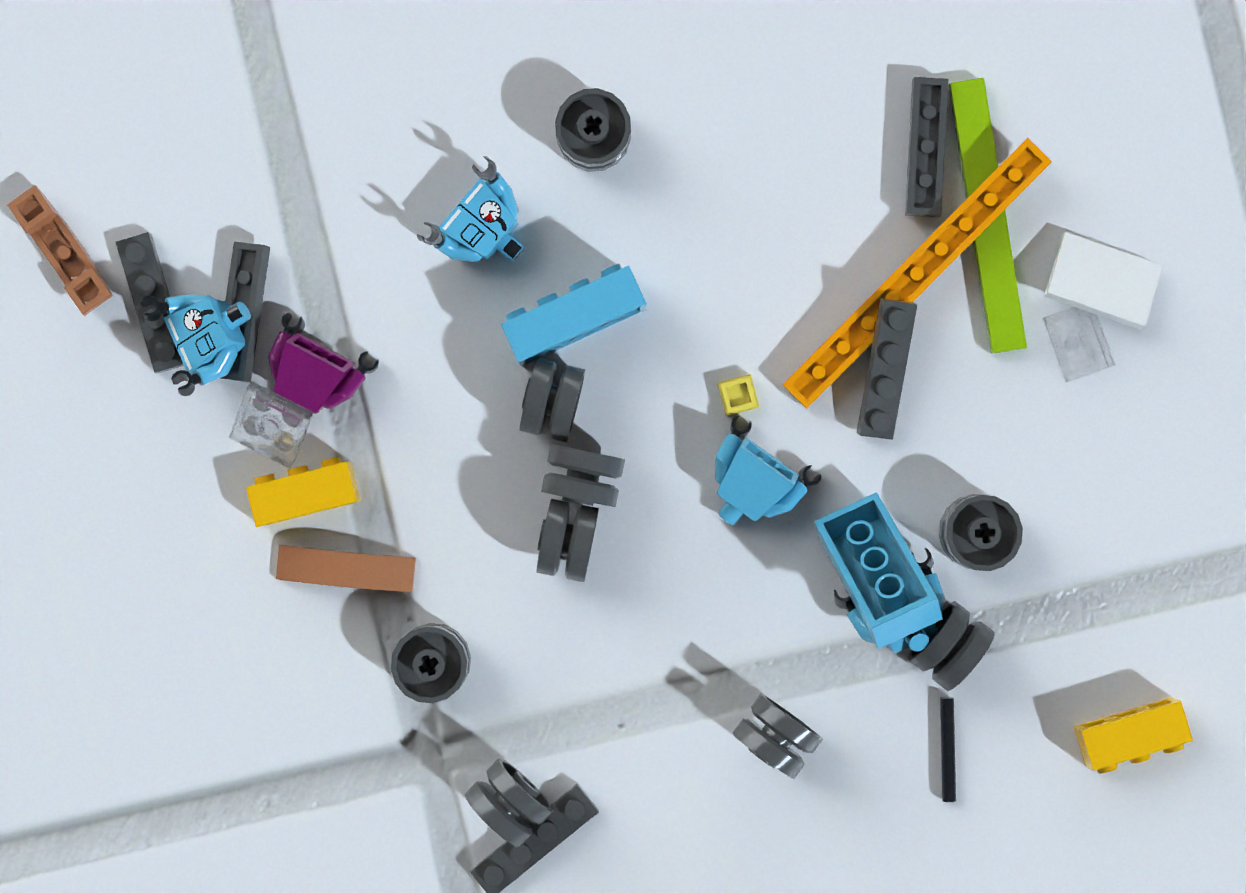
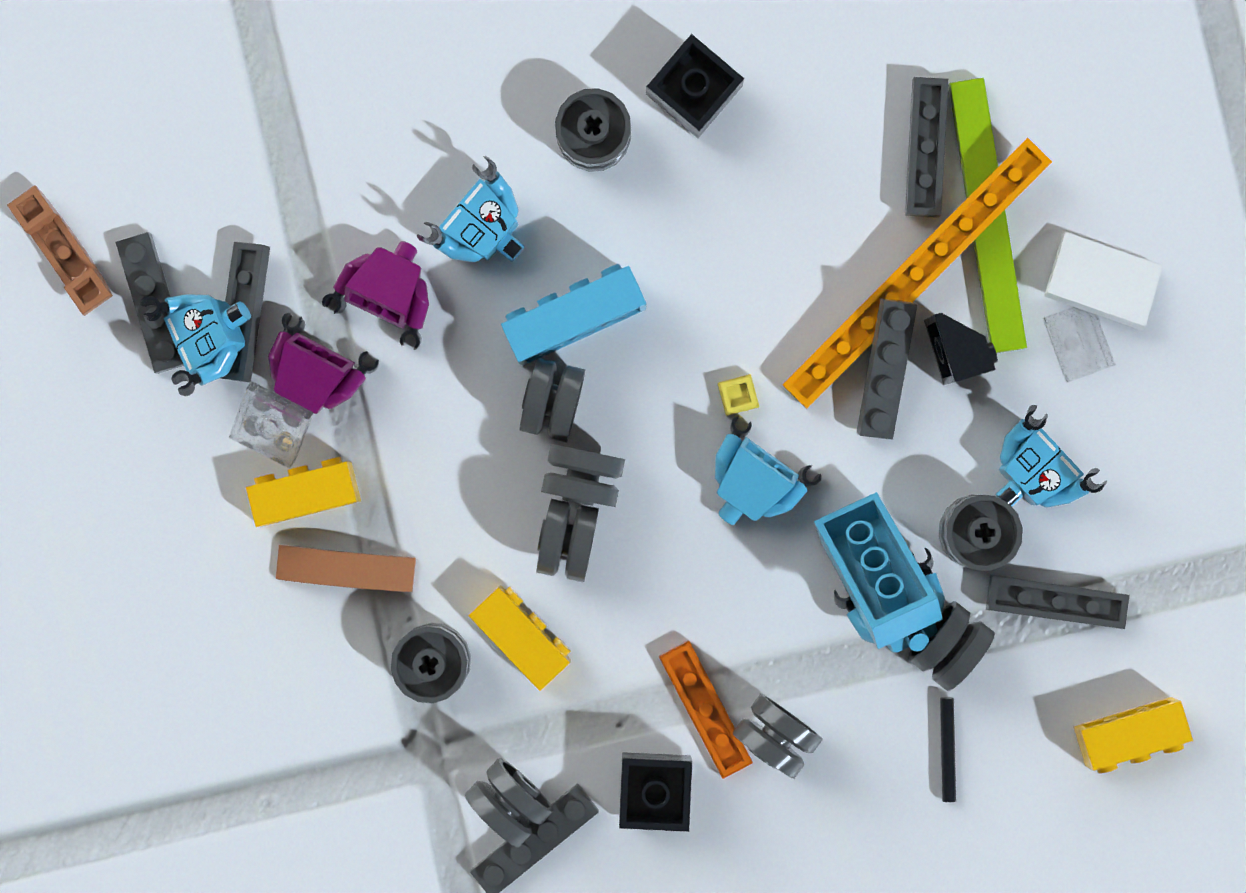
(385, 287): none -> magenta torso
(521, 636): none -> yellow brick
(655, 791): none -> black brick
(694, 86): none -> black brick
(705, 709): none -> orange tile
(959, 349): none -> black slope
(1040, 468): none -> medium azure torso
(1057, 602): none -> dark grey plate

